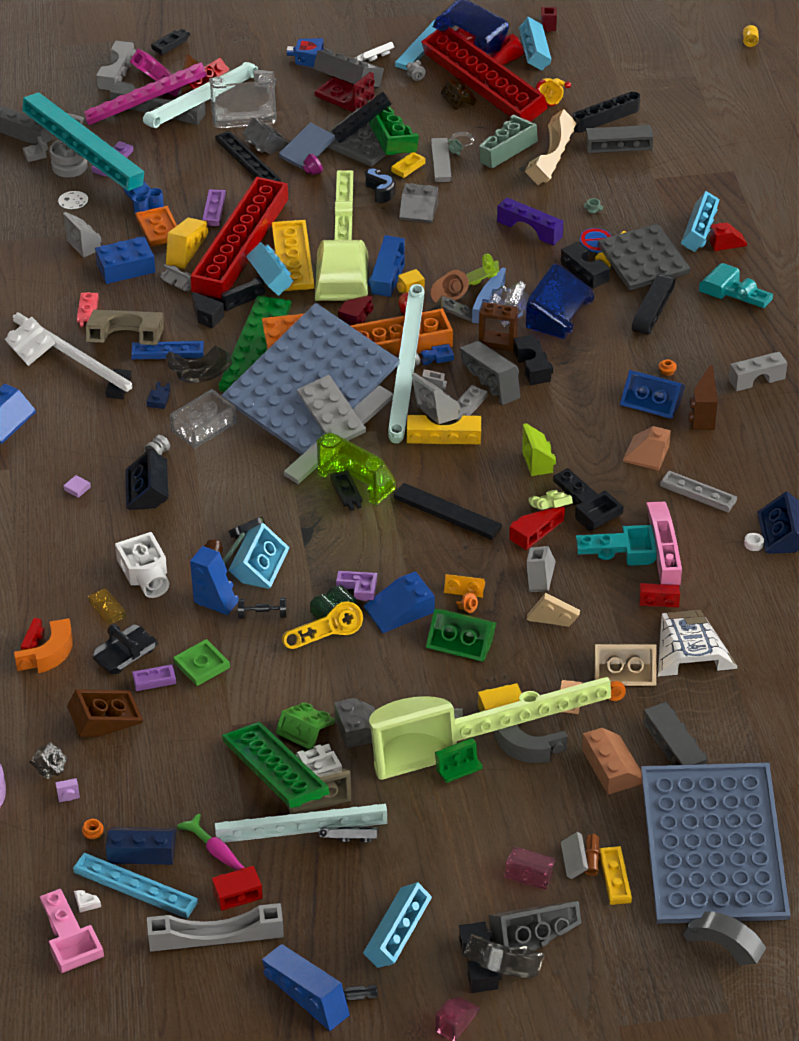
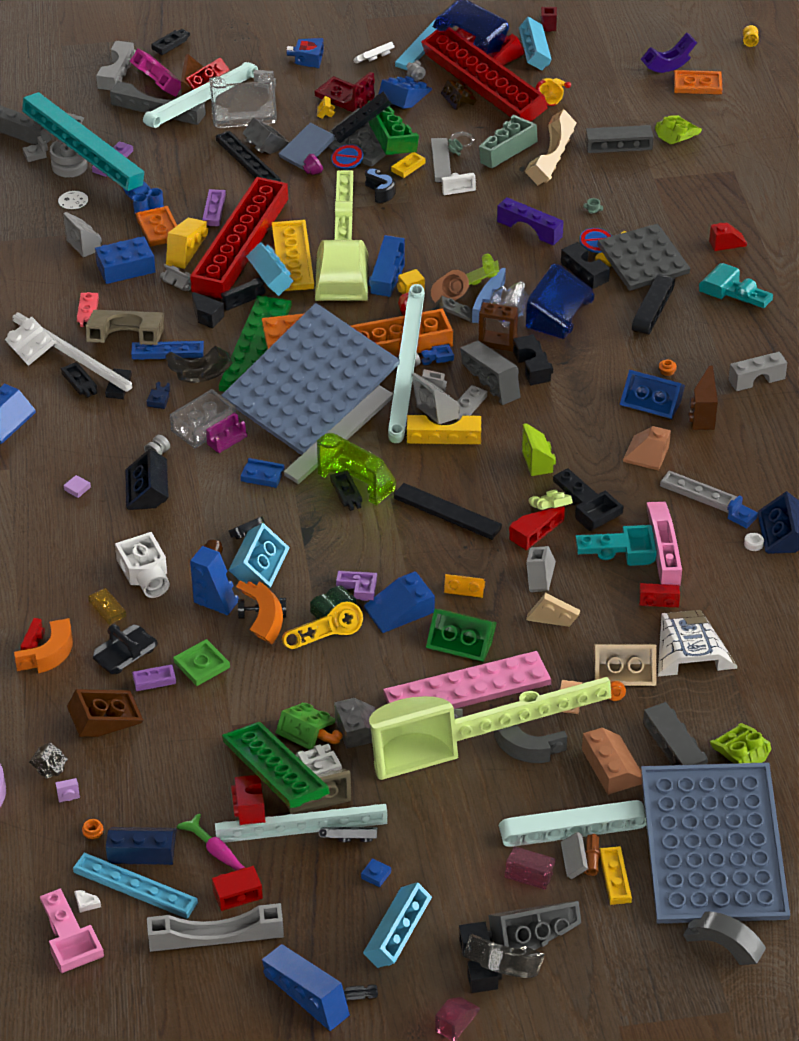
(79, 379): none -> black hinge
(145, 93): dark pink plate -> none
(226, 433): none -> magenta hinge
(233, 548): sand green piece -> none
(248, 800): none -> red arch
(262, 472): none -> blue plate
(270, 611): none -> orange arch
(325, 108): none -> yellow tile
(331, 408): light grey plate -> none
(333, 738): none -> orange arm
(345, 67): dark grey wedge -> none
(347, 156): none -> piece
(356, 310): dark red slope -> none
(376, 872): none -> blue plate
(404, 91): none -> blue slope
(419, 203): flat silver slope -> none
(457, 760): green bracket -> none
(458, 183): none -> white tile
(468, 603): orange plate -> none
(478, 682): none -> bright pink plate
(498, 697): yellow brick -> none
(564, 823): none -> light aqua beam
(606, 111): black beam -> none
(671, 59): none -> dark purple arch
(676, 129): none -> lime slope
(697, 82): none -> orange tile
(700, 222): medium azure brick -> none
(741, 514): none -> blue bracket
(742, 745): none -> lime slope

